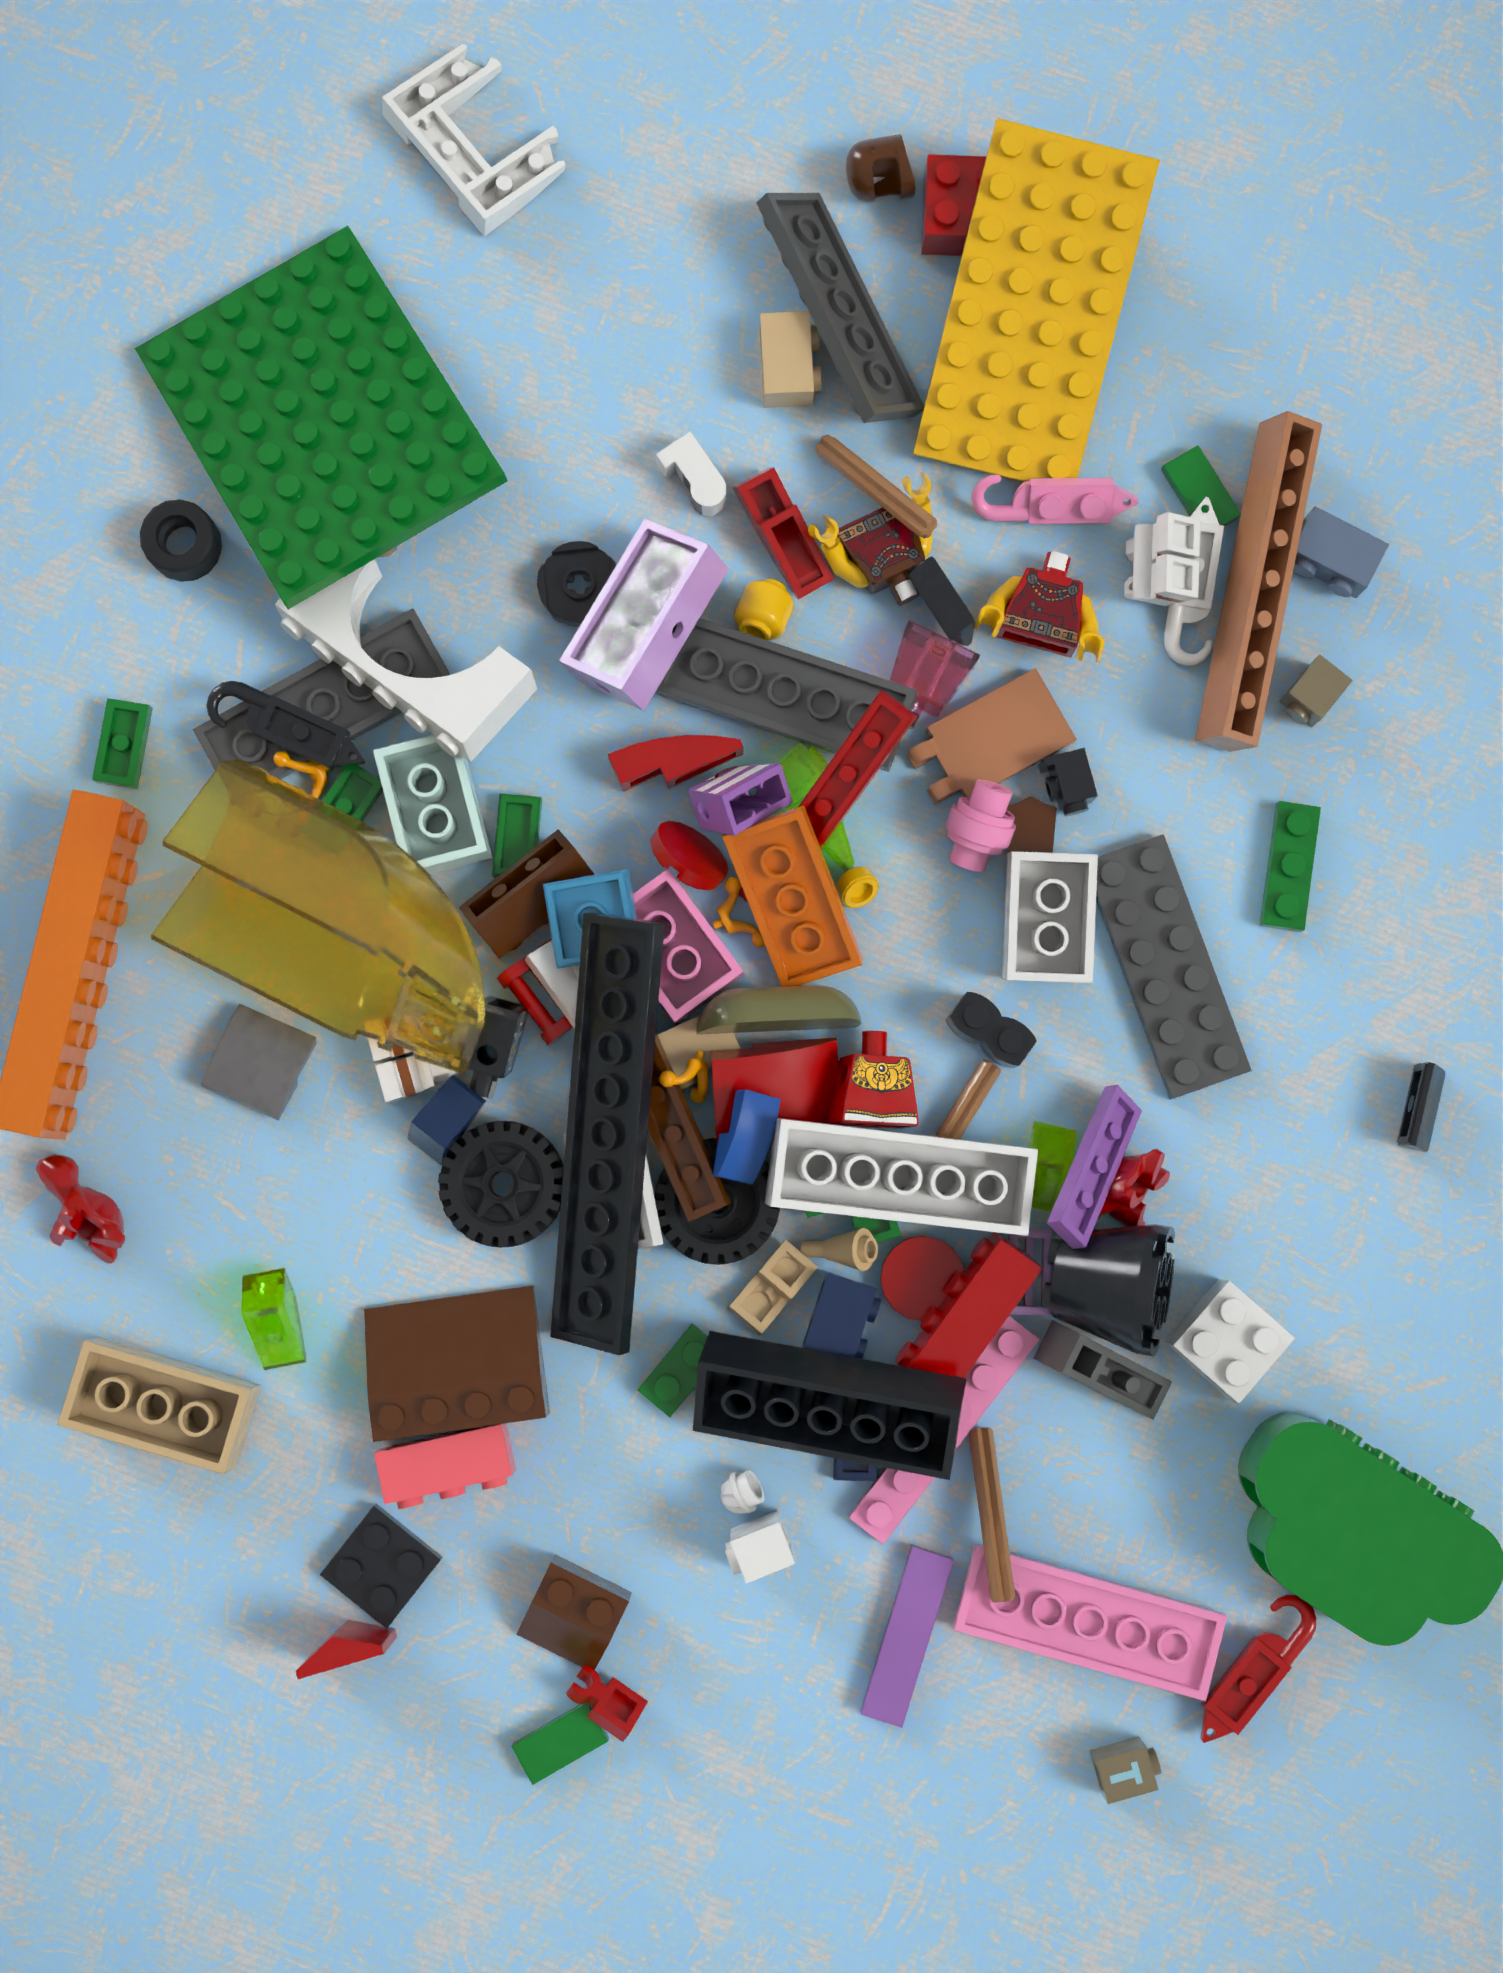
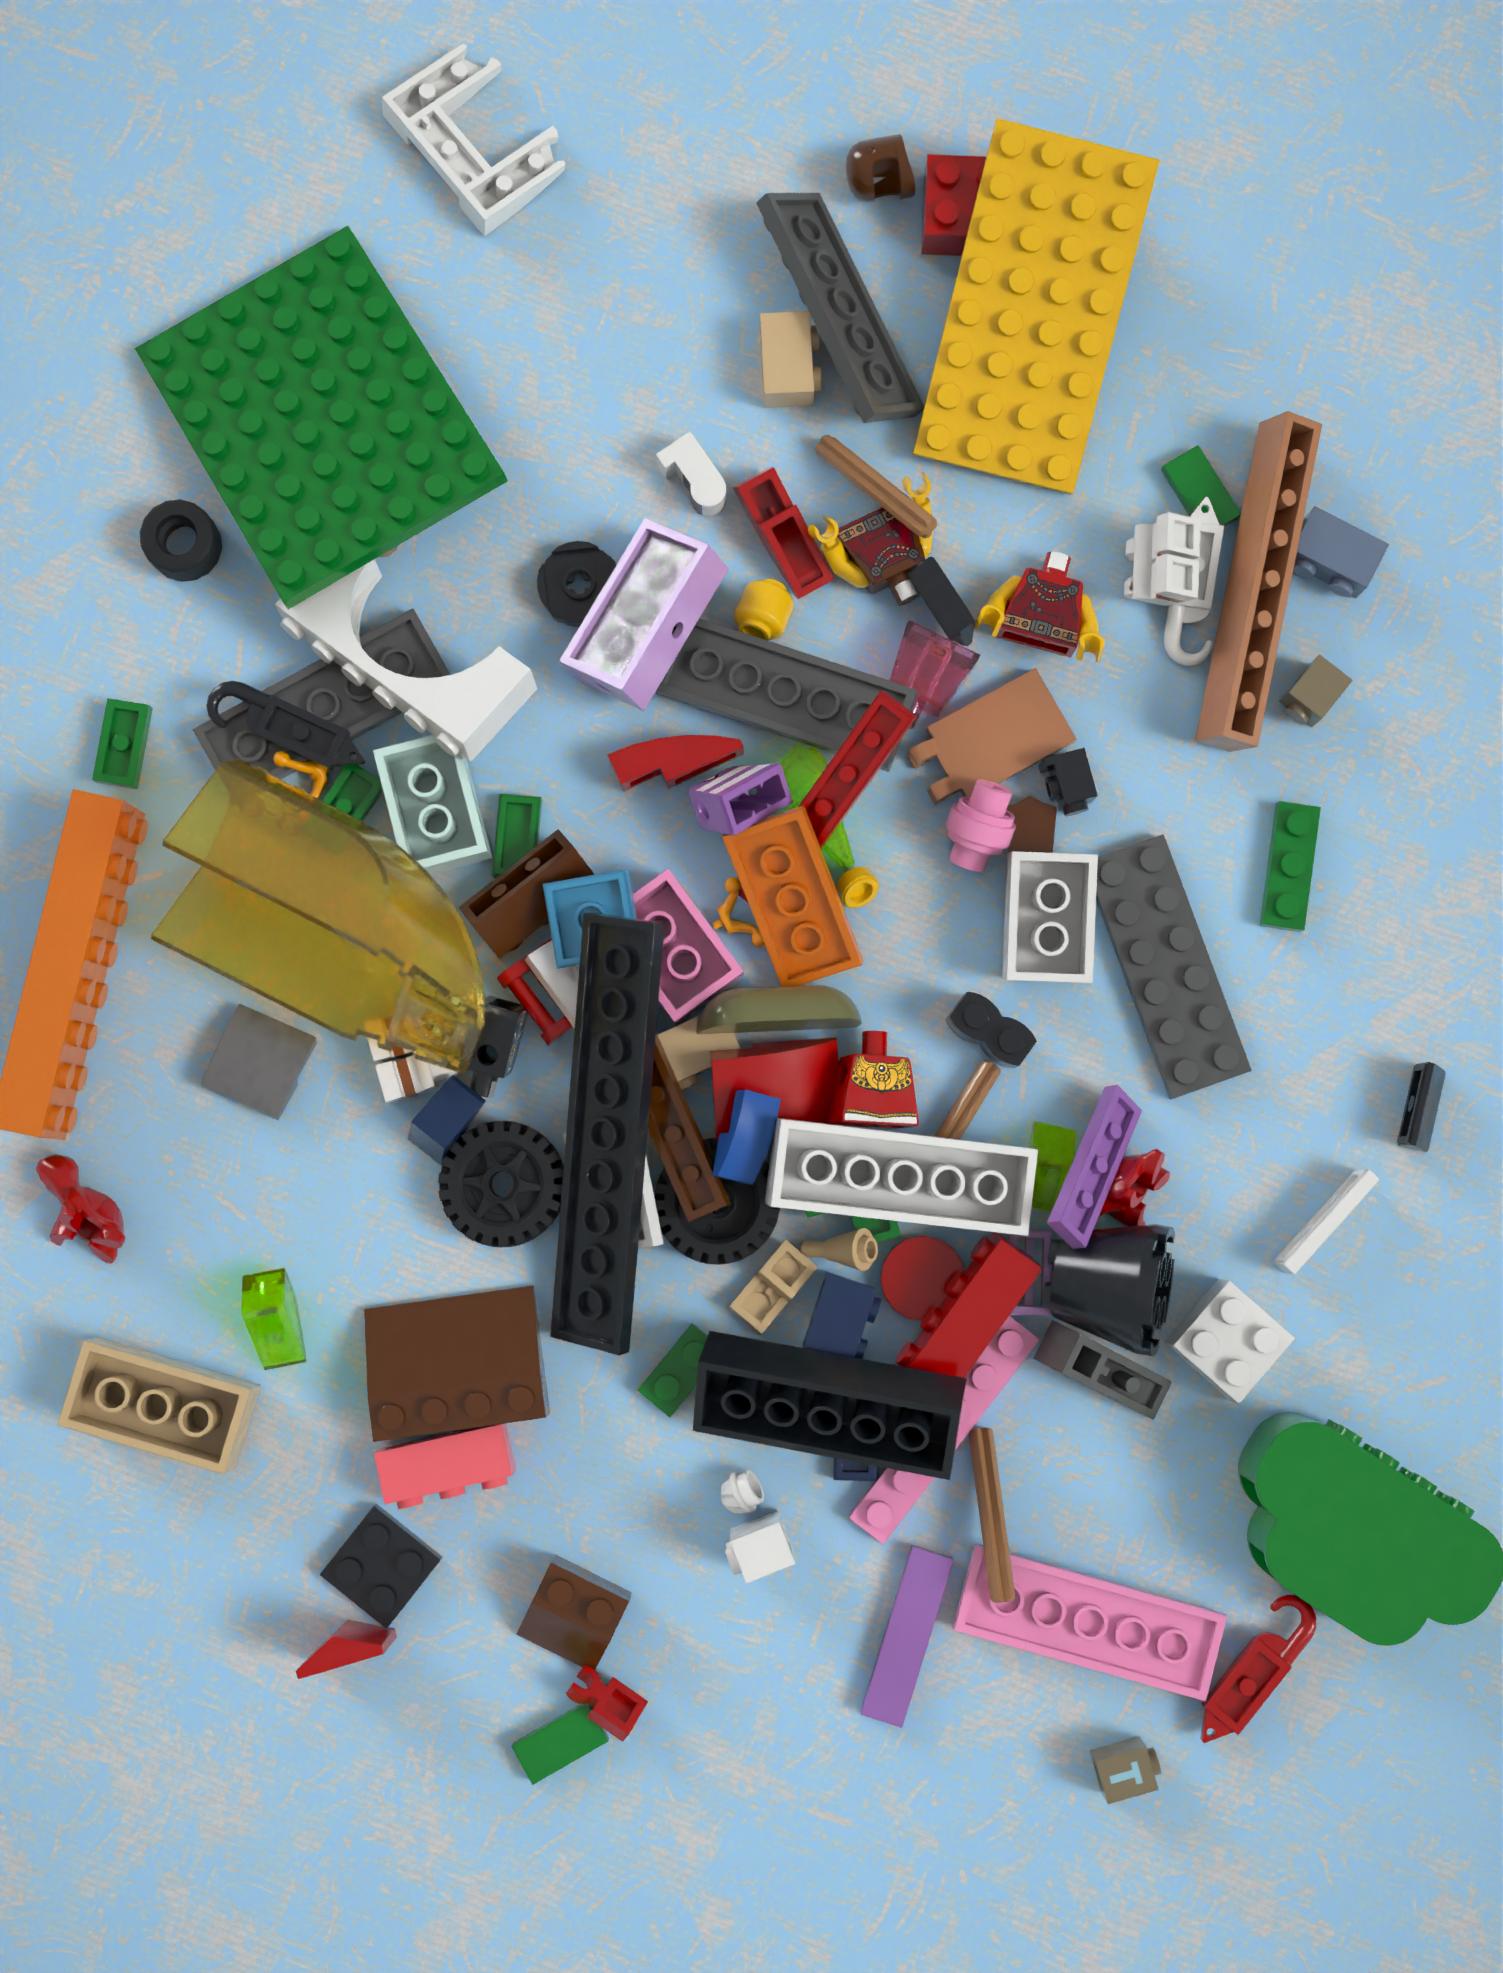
(690, 854): red tile -> none
(694, 1066): light orange piece -> none
(1056, 501): bright pink plate -> none
(1326, 1221): none -> white tile

